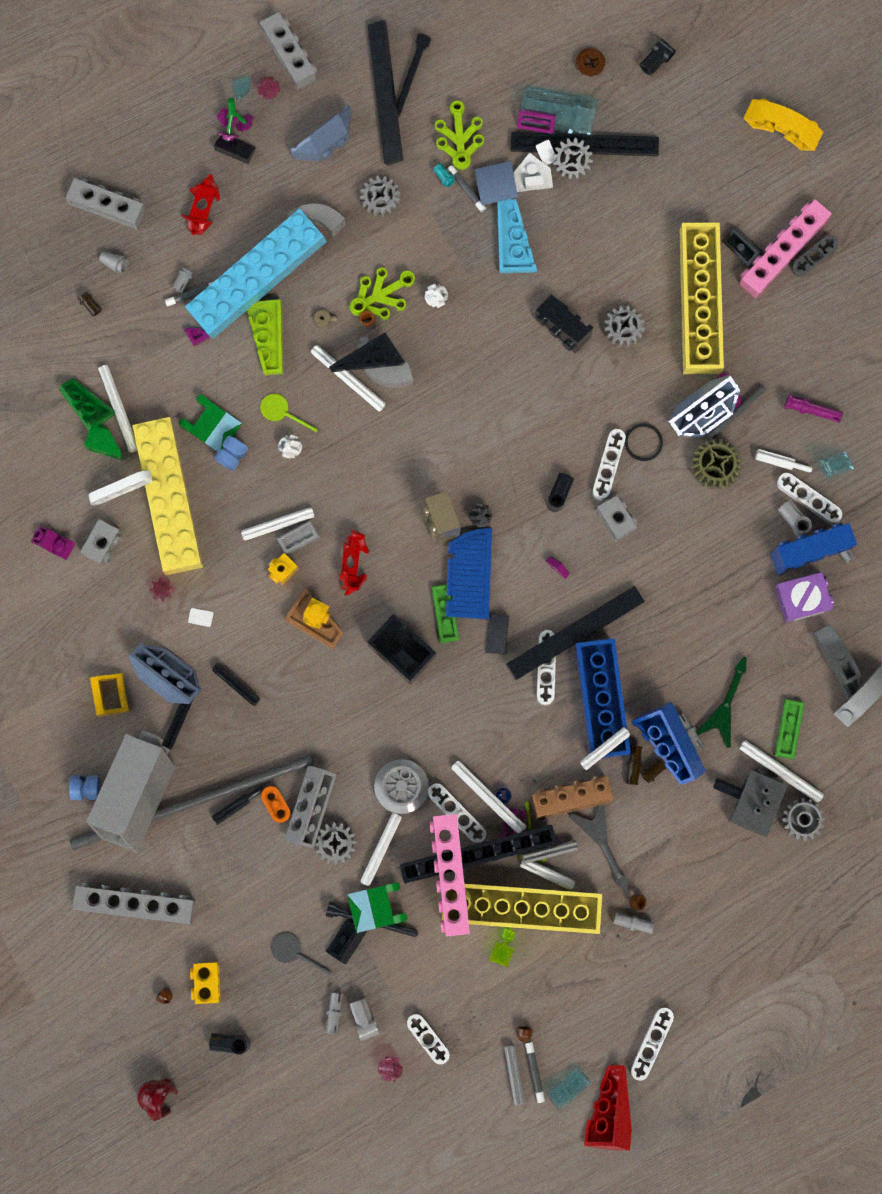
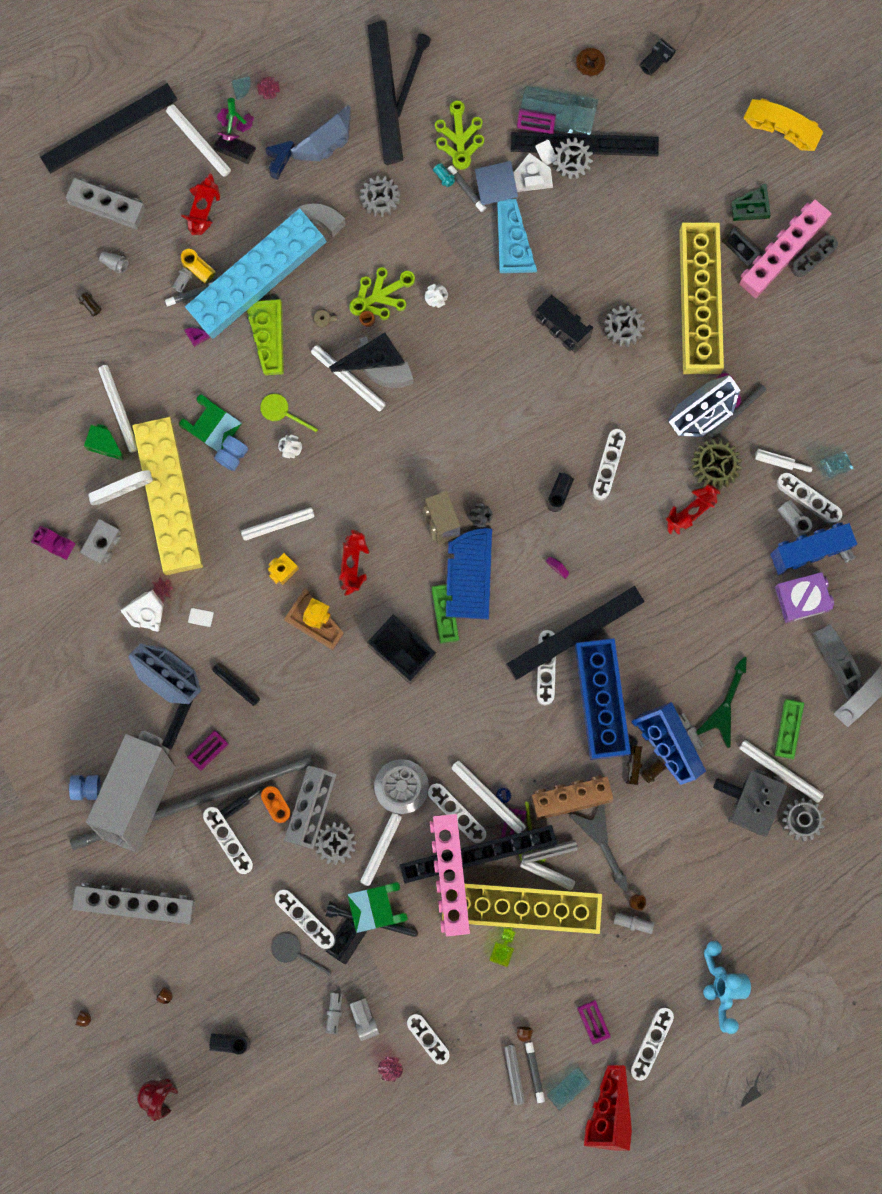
(83, 1019): none -> reddish brown hinge
(85, 404): green wing -> none
(99, 697): yellow tile -> none
(108, 128): none -> black tile
(145, 611): none -> white plate
(198, 140): none -> white axle
(198, 266): none -> yellow piece
(206, 752): none -> magenta tile
(211, 983): yellow brick -> none
(230, 838): none -> white beam
(282, 154): none -> dark blue slope
(298, 538): light grey plate -> none
(301, 75): light grey brick -> none
(302, 921): none -> white beam
(497, 634): black slope -> none
(587, 1006): none -> magenta tile
(605, 748): white axle -> none
(617, 529): light grey brick -> none
(651, 427): black piece -> none
(705, 499): none -> red piece
(726, 988): none -> medium azure wheel
(752, 205): none -> dark green wing
(805, 406): magenta pin -> none

